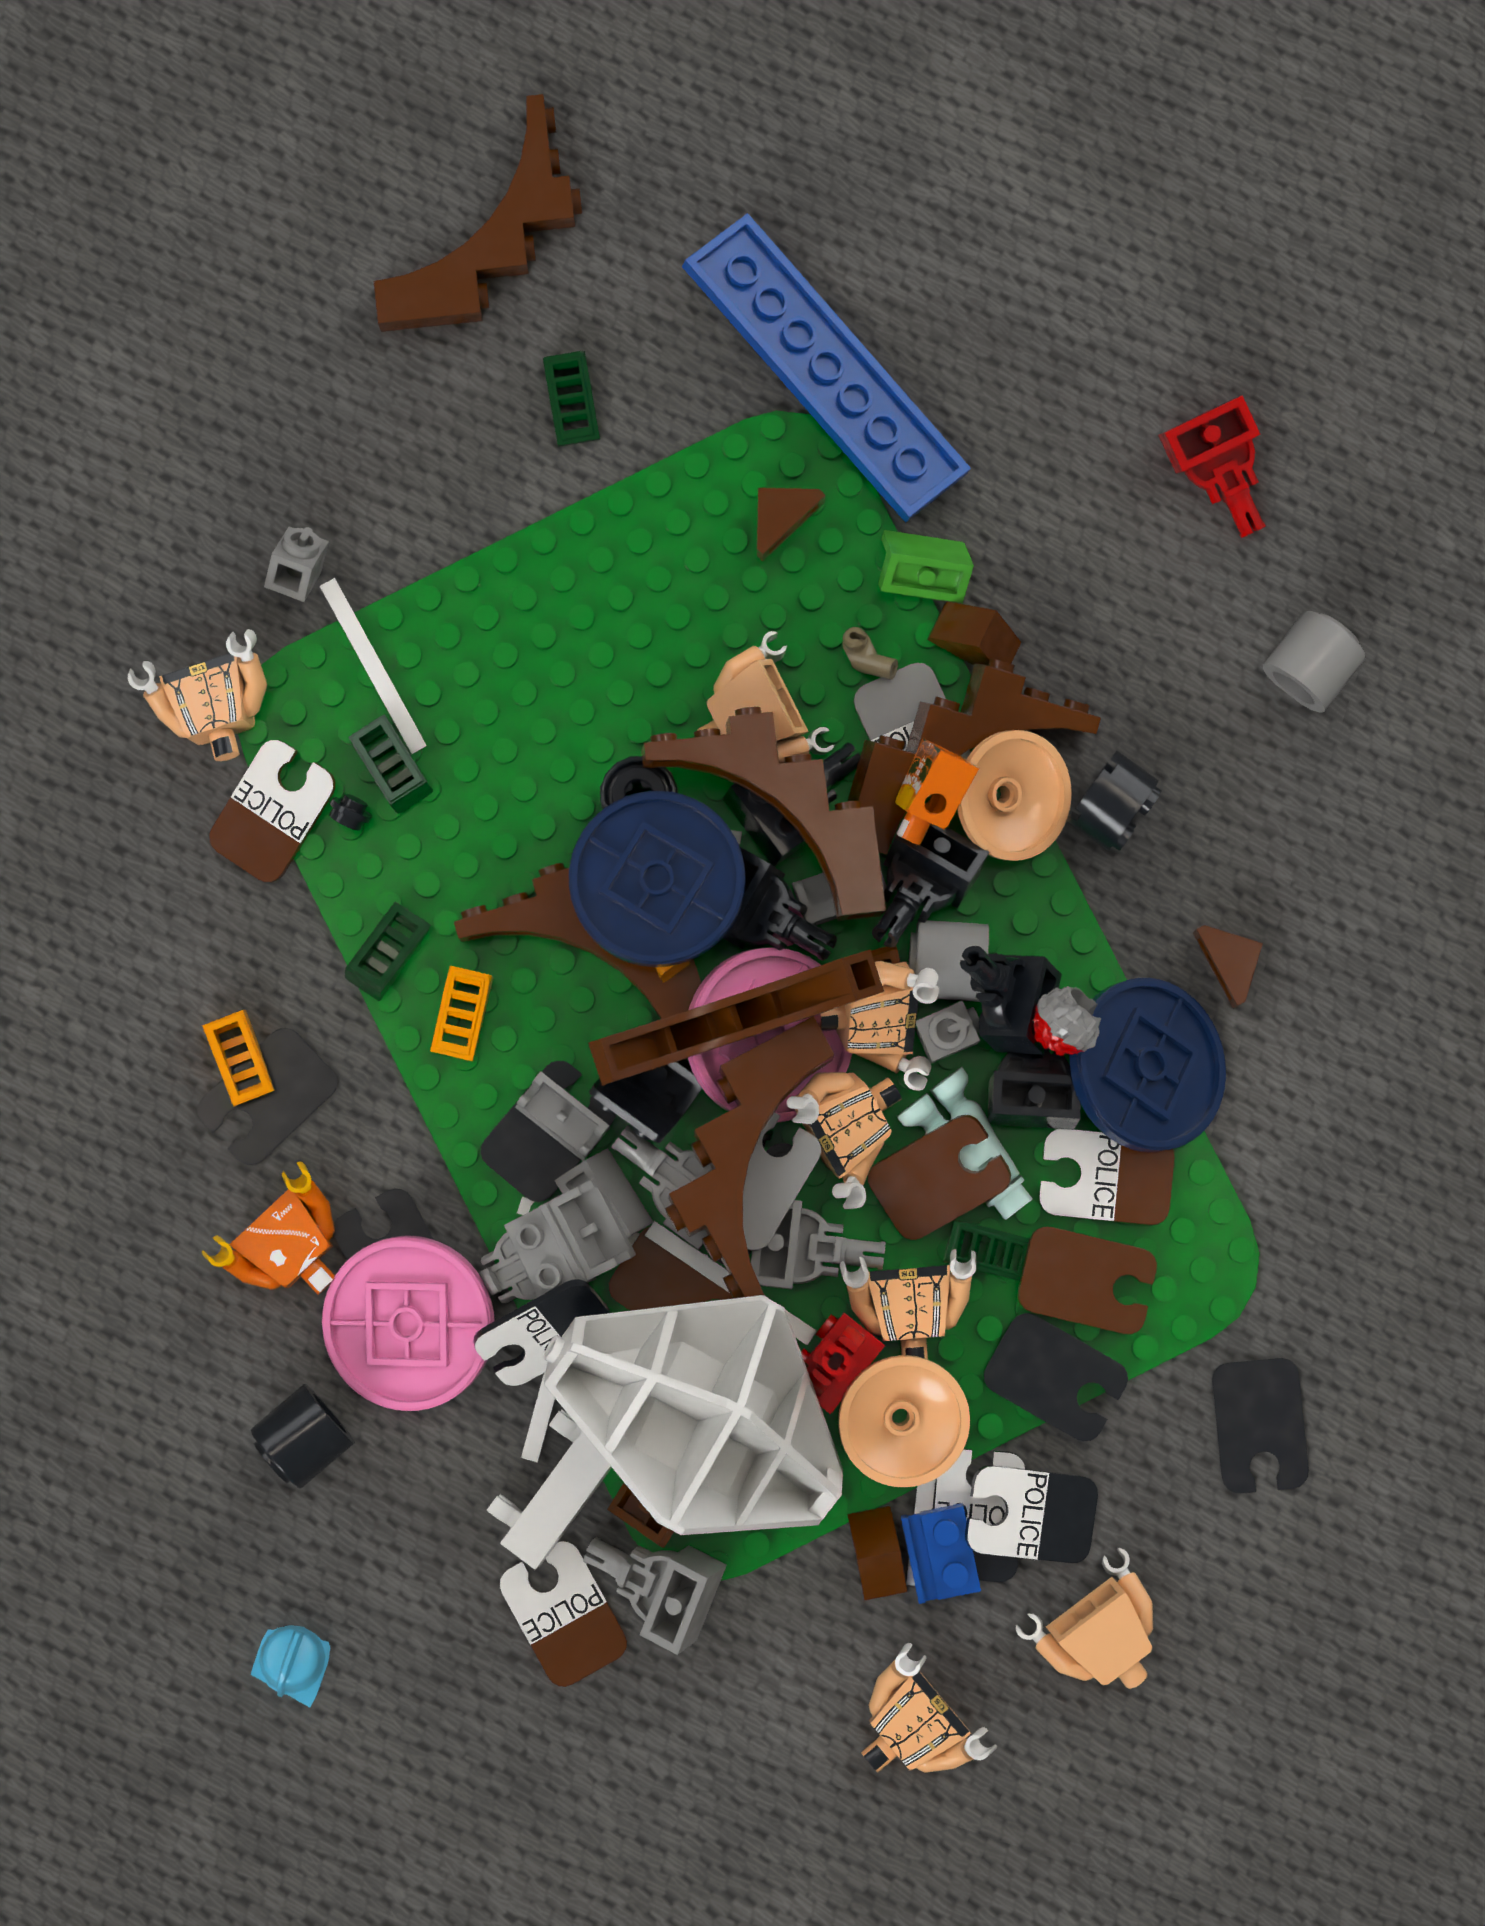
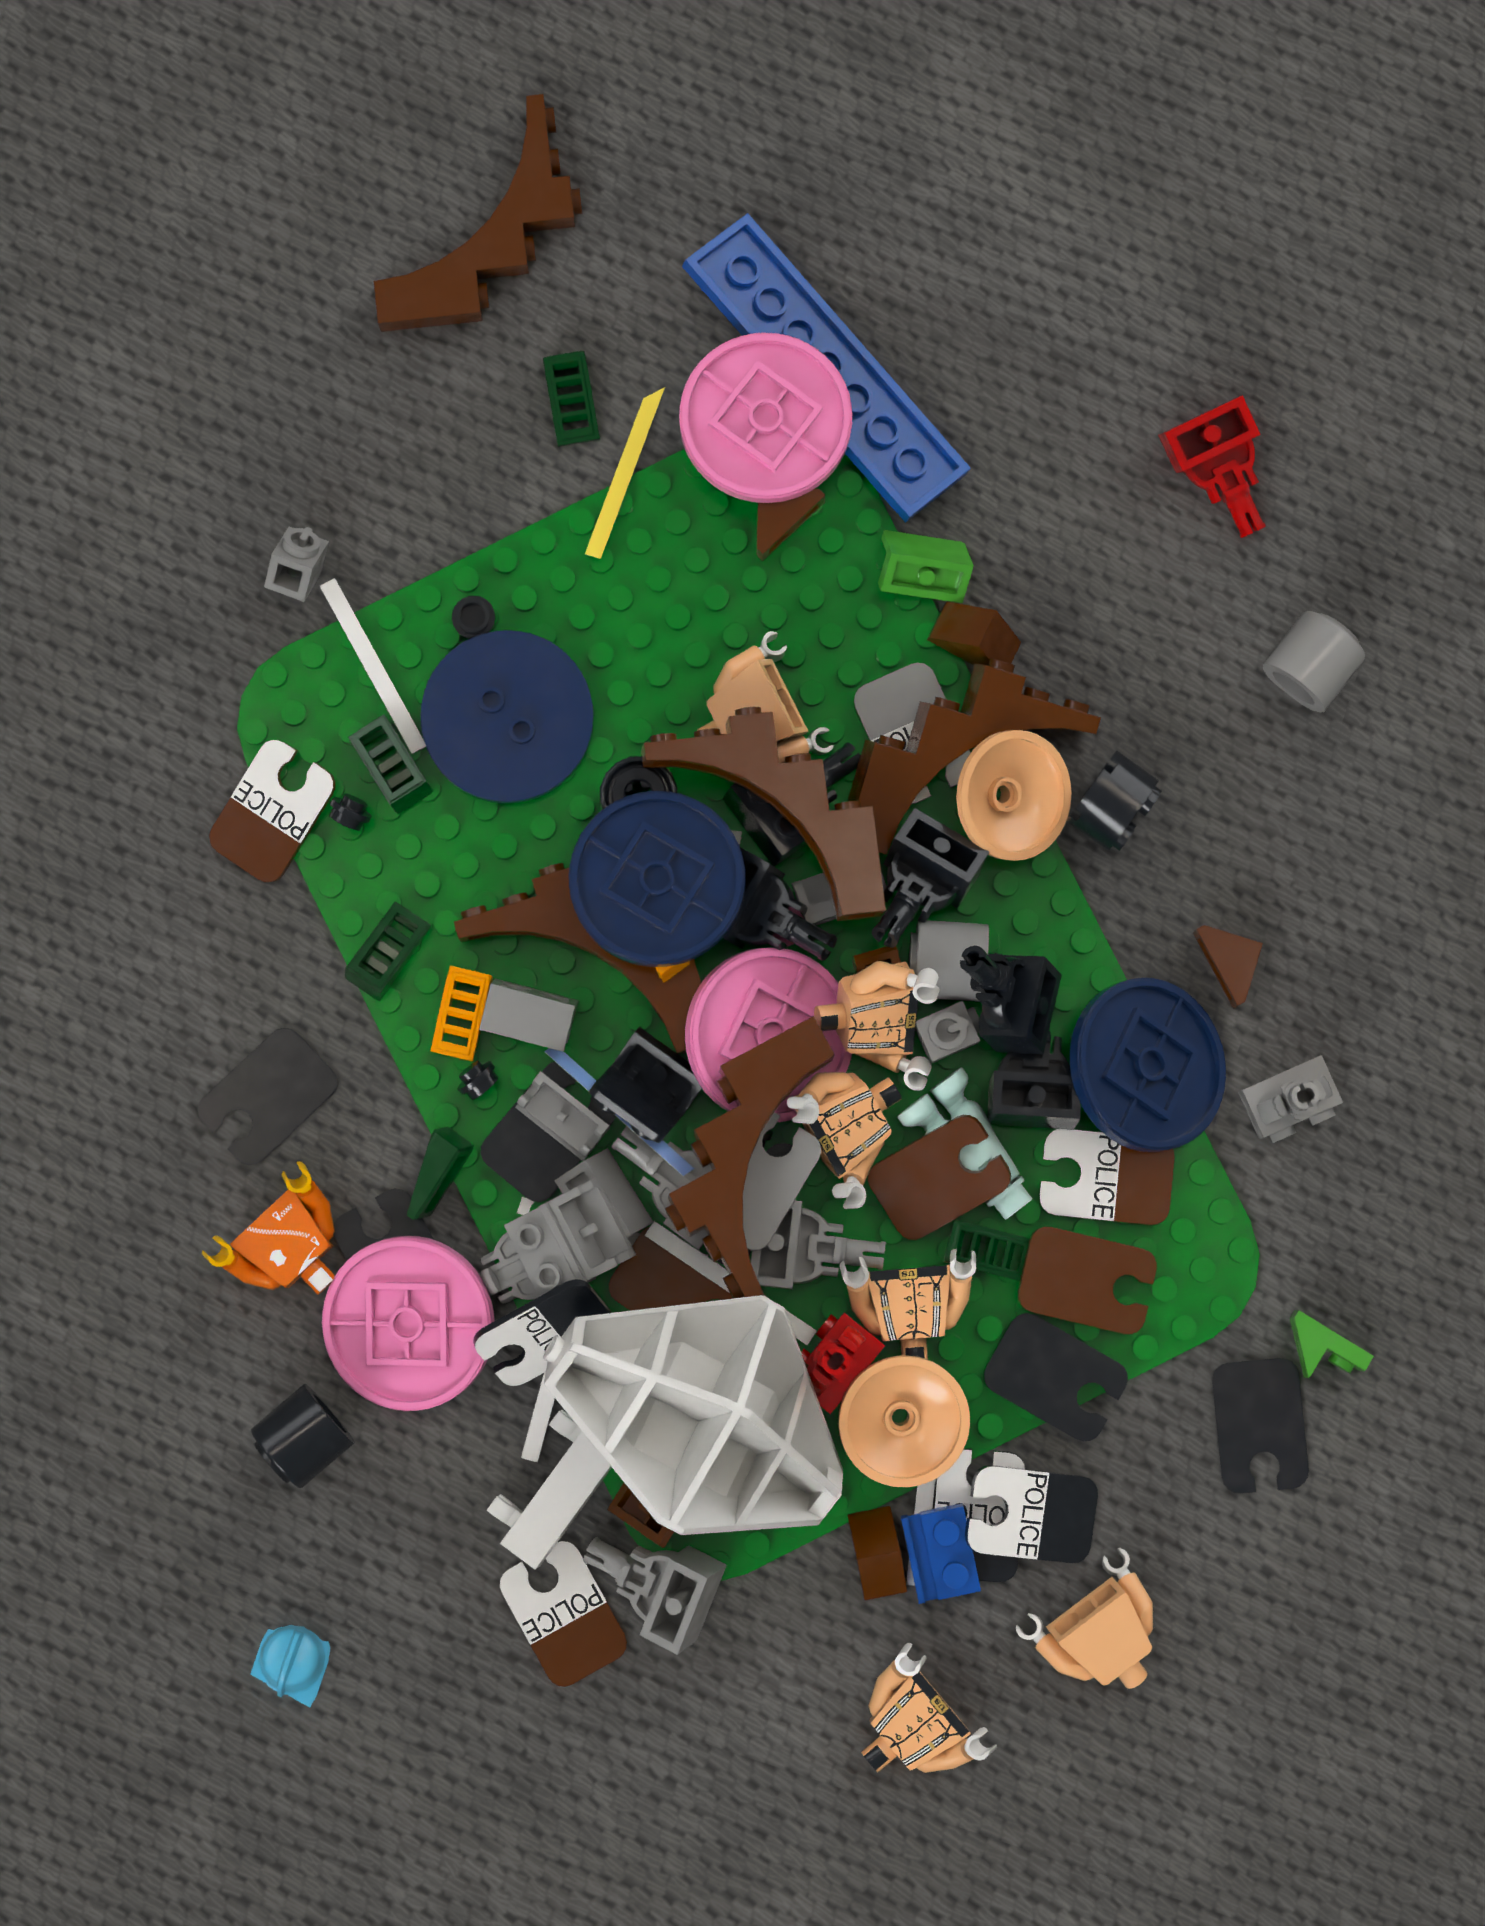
(209, 698): light nougat torso -> none
(224, 1024): light orange slope -> none
(441, 1164): none -> dark green slope
(473, 616): none -> black plate
(477, 1079): none -> black plate
(507, 716): none -> dark blue plate
(528, 1014): none -> light grey hinge
(588, 1081): none -> light blue sticker
(623, 474): none -> light yellow sticker
(736, 1017): reddish brown arch -> none
(765, 417): none -> bright pink plate
(864, 656): dark tan arm -> none
(935, 773): orange torso -> none
(1066, 1021): light grey piece -> none
(1291, 1098): none -> light grey brick
(1315, 1339): none -> bright green slope

